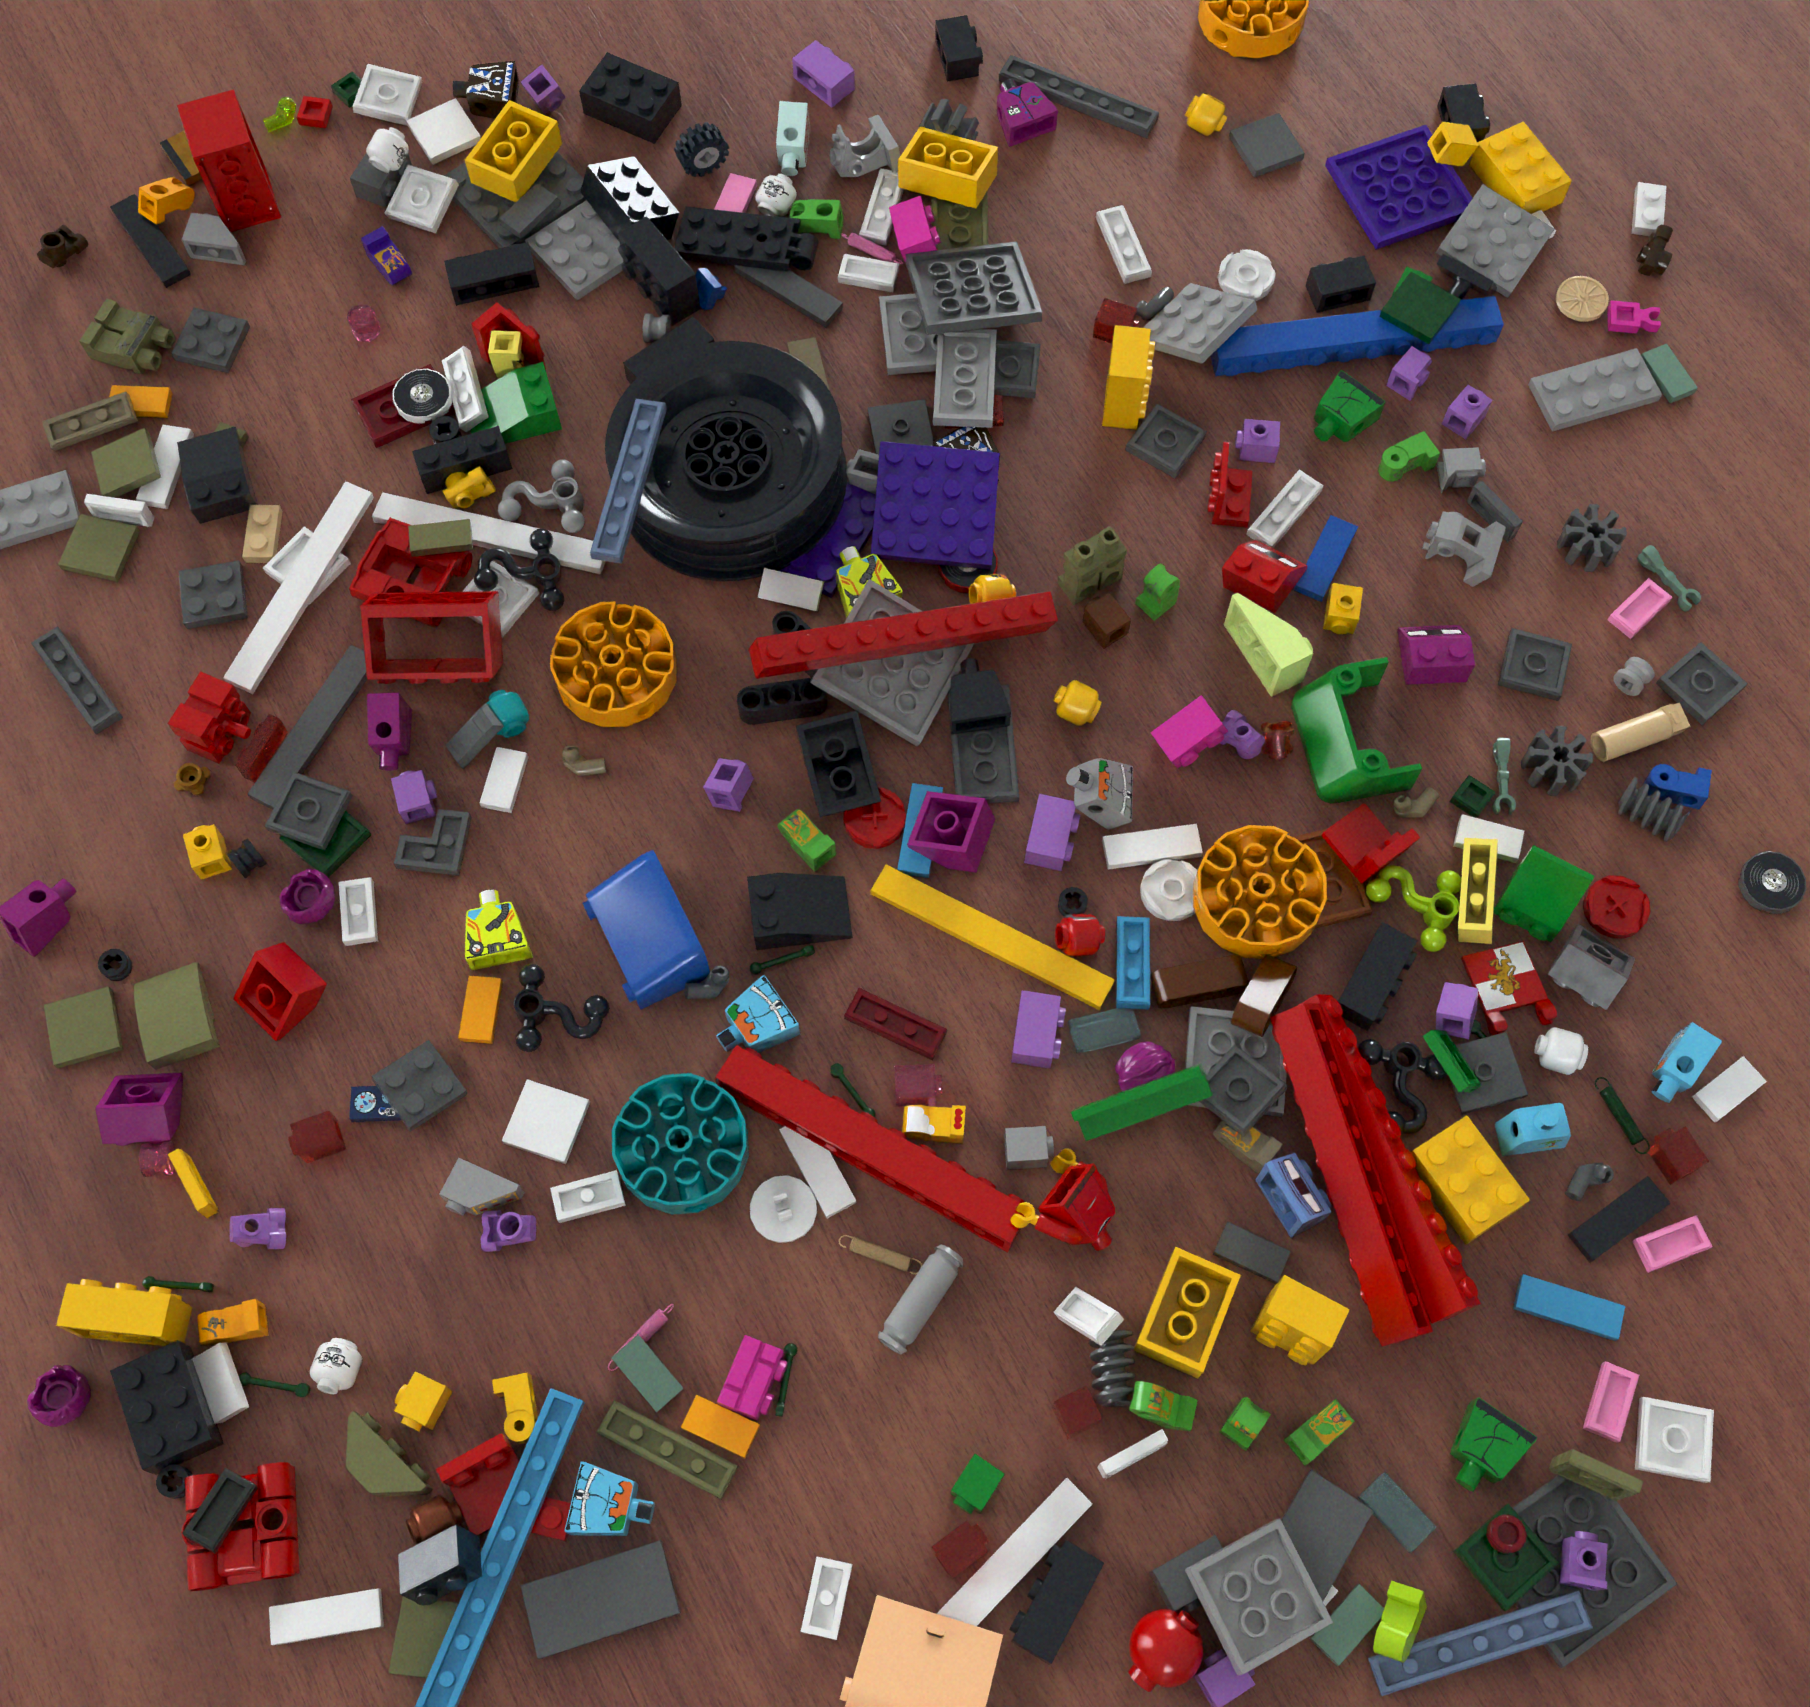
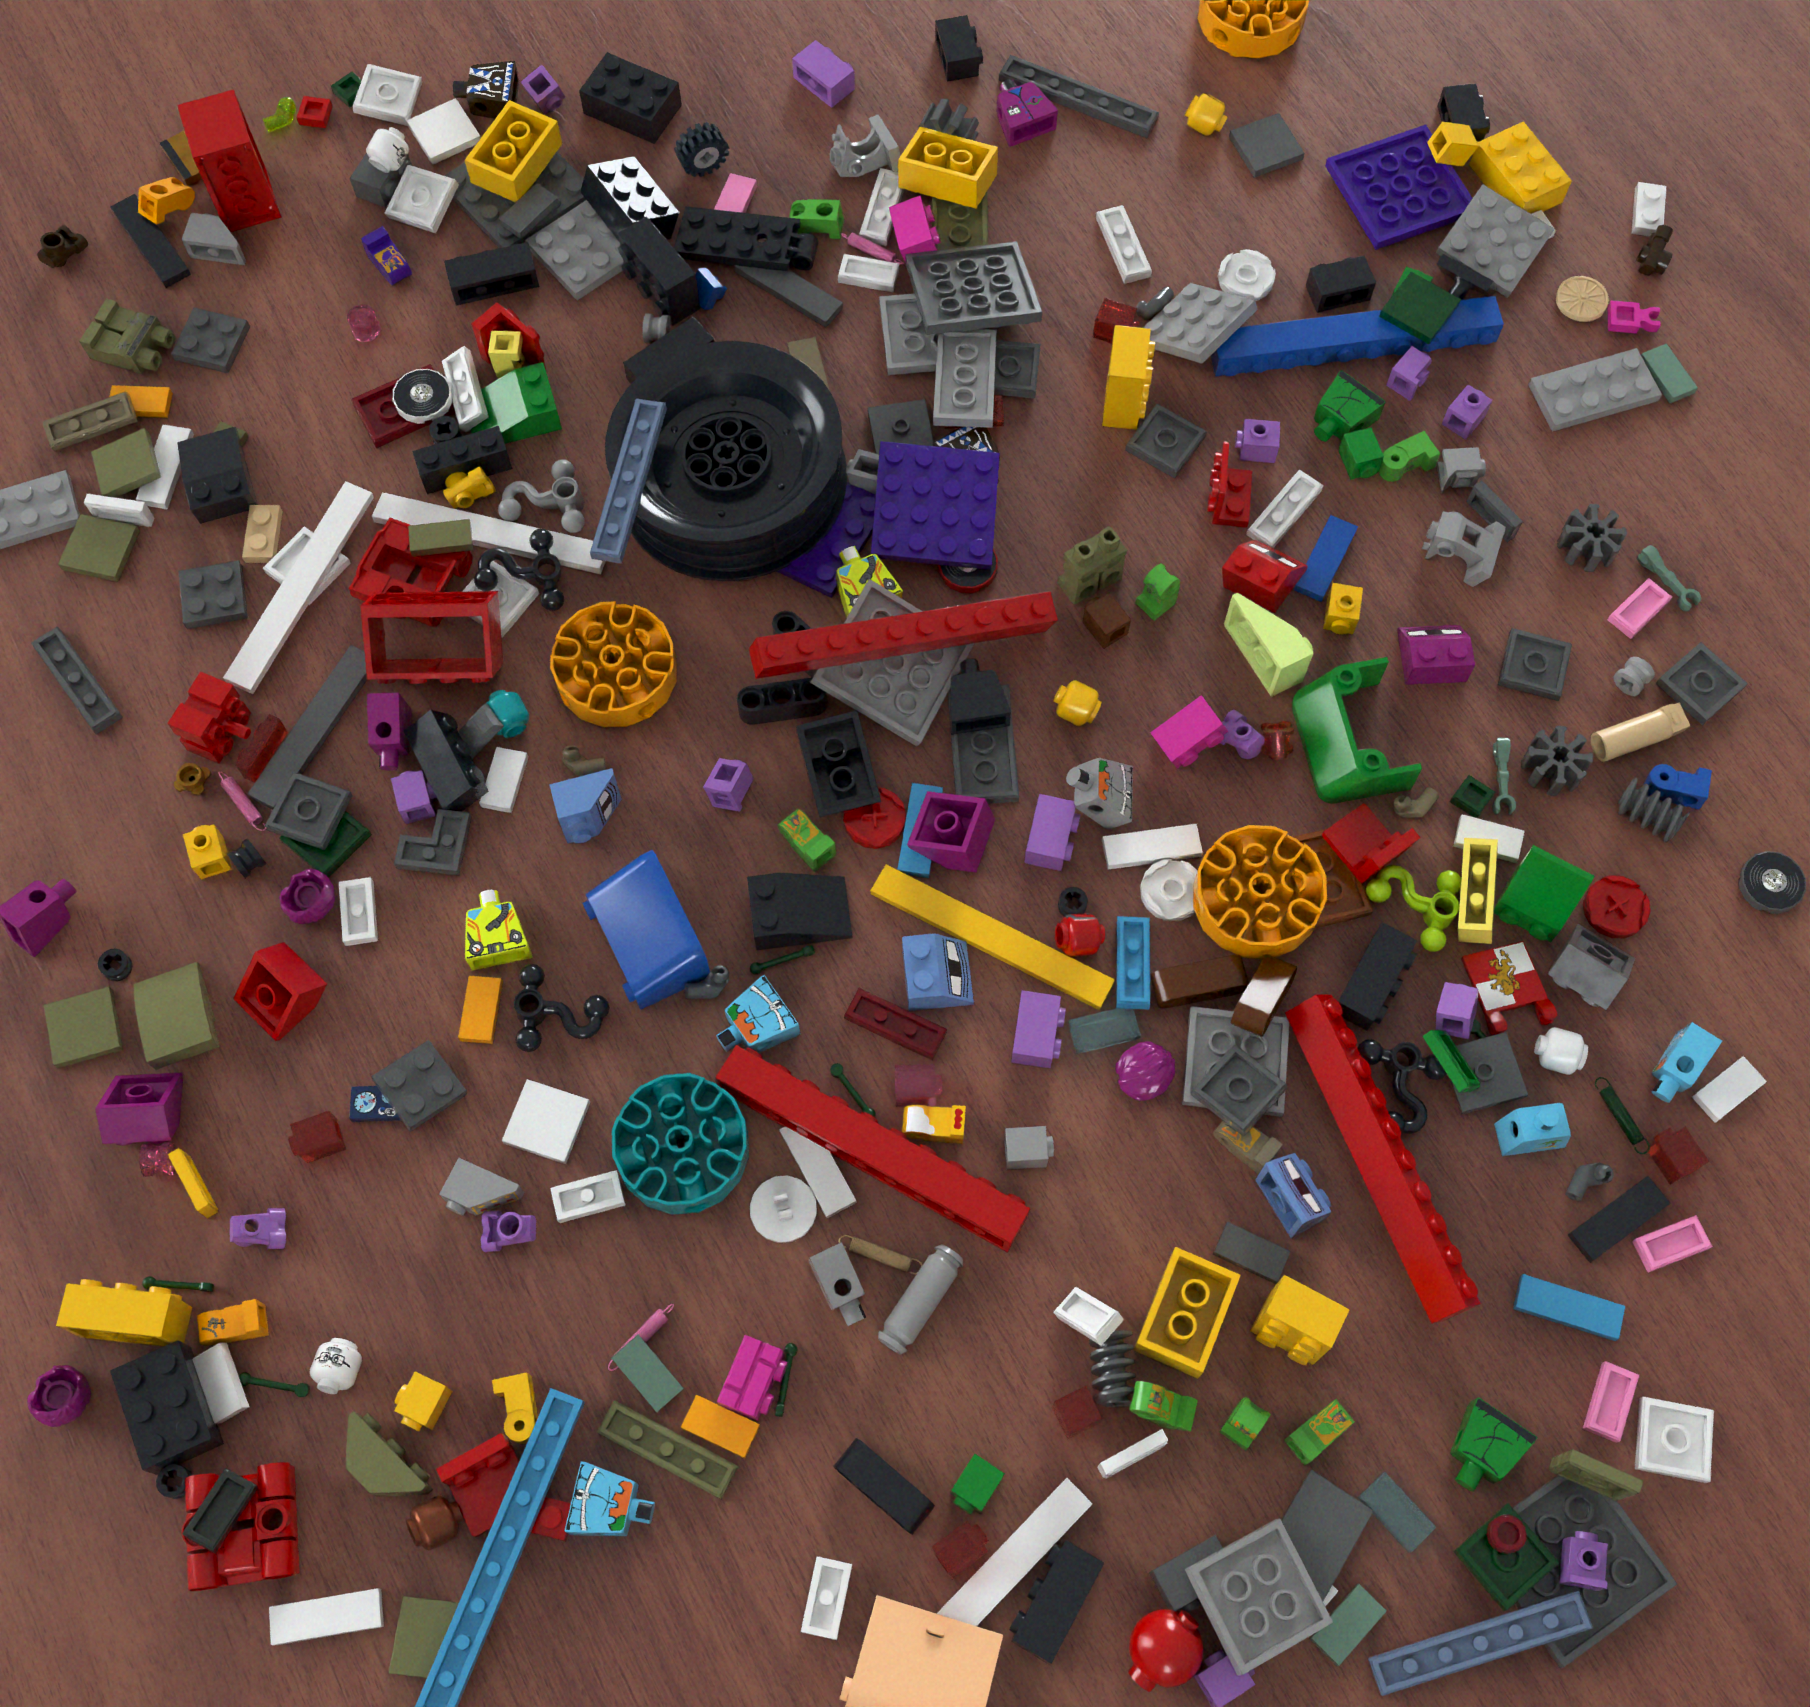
(241, 801): none -> bright pink piece
(439, 1565): brick -> none
(446, 760): none -> black brick
(585, 804): none -> medium blue slope
(600, 1599): dark grey tile -> none
(775, 195): white head -> none
(790, 589): white tile -> none
(792, 136): light aqua torso -> none
(835, 1266): none -> light grey torso
(884, 1486): none -> black beam
(936, 972): none -> medium blue slope
(991, 588): yellow head -> none
(1075, 1207): red torso -> none
(1143, 1102): green fence -> none
(1350, 1175): red brick -> none
(1361, 453): none -> green brick
(1399, 1621): lime leg -> none
(1468, 1180): yellow brick -> none

